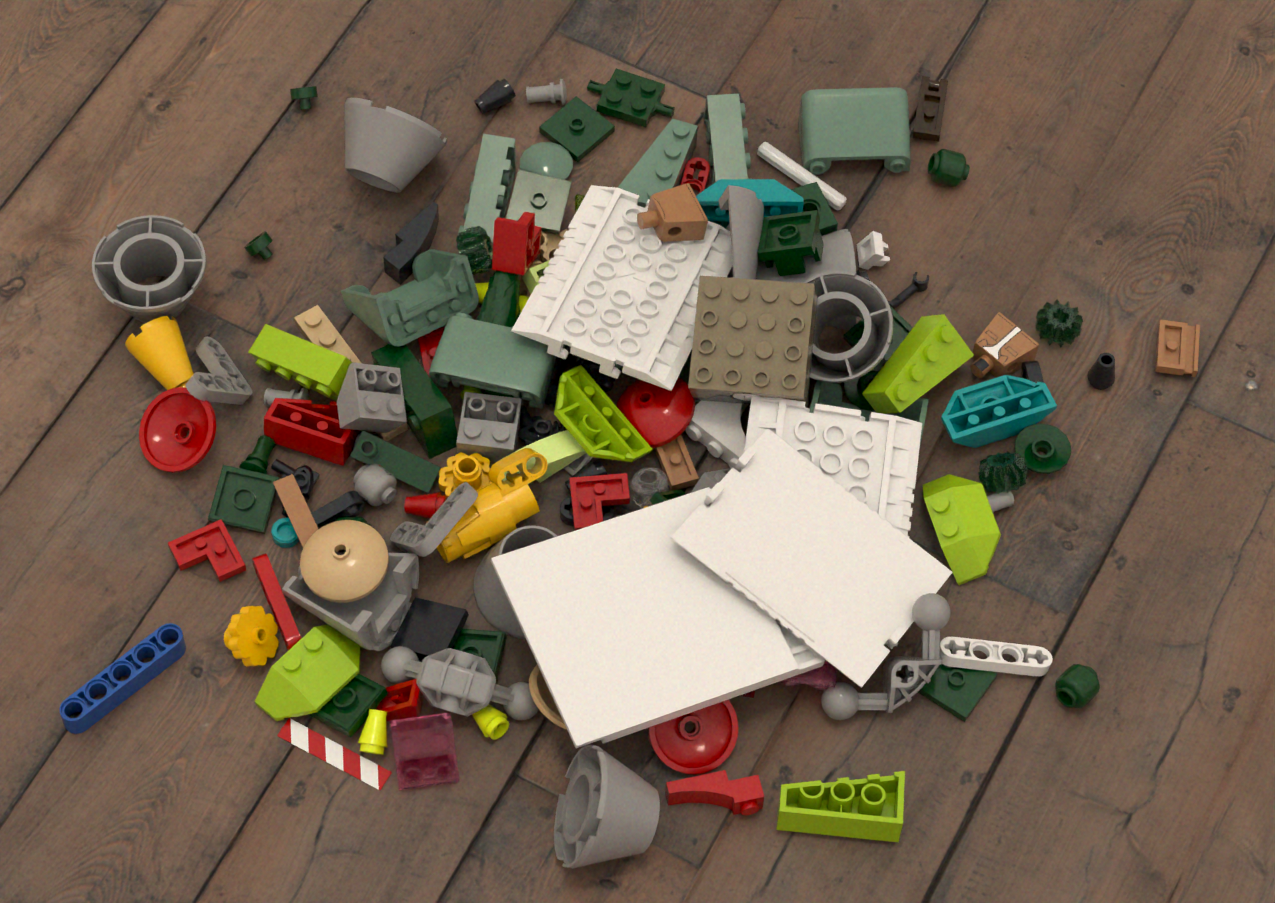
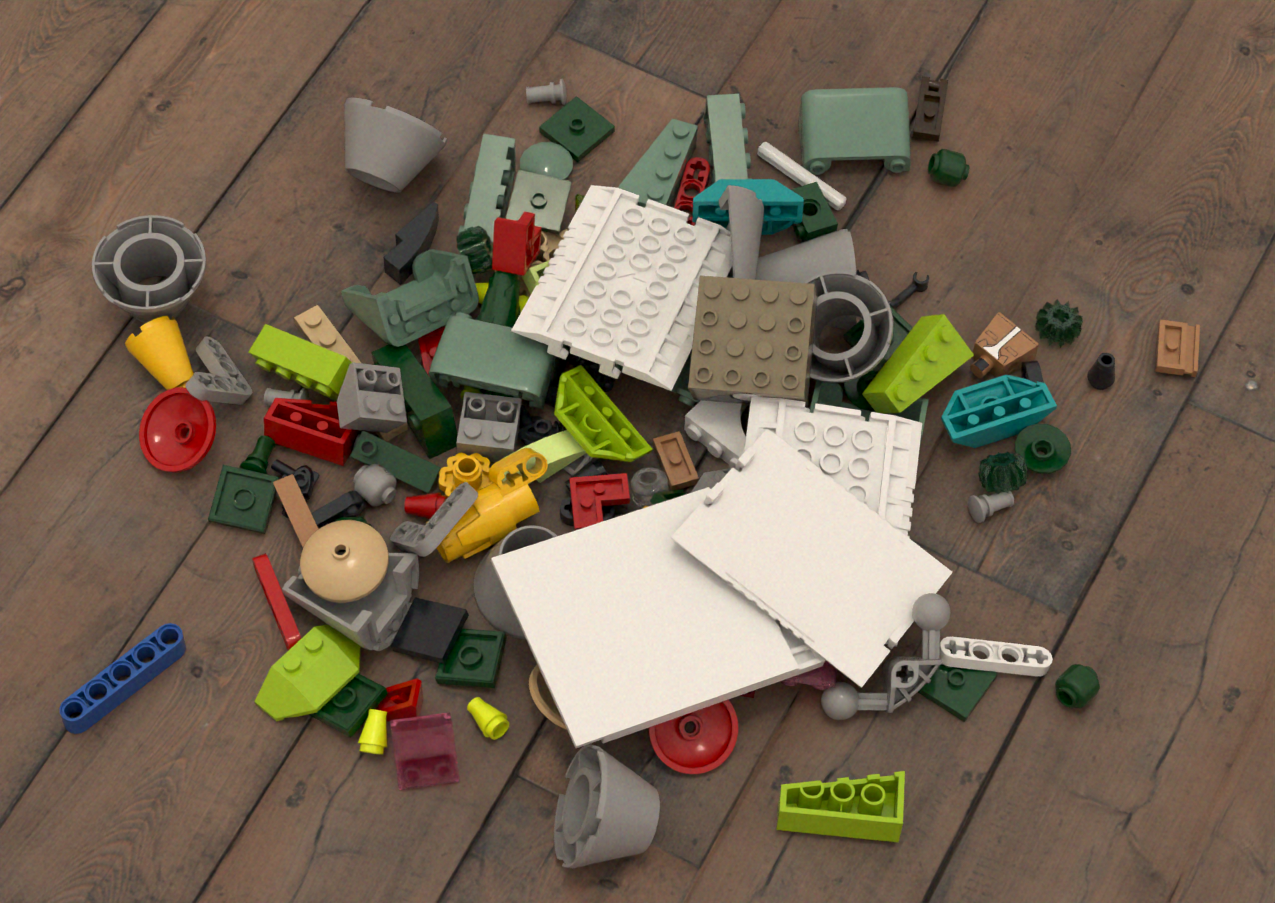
(209, 543): red plate -> none
(252, 636): yellow plant -> none
(259, 245): dark green tile -> none
(284, 533): teal tile -> none
(304, 95): dark green tile -> none
(334, 754): sticker -> none
(457, 682): light grey piece -> none
(495, 96): black cone -> none
(631, 98): dark green plate -> none
(657, 412): red dish -> none
(675, 215): medium nougat torso -> none
(714, 788): red slope -> none
(788, 239): dark green panel -> none
(872, 251): white tile -> none
(962, 525): lime wedge -> none

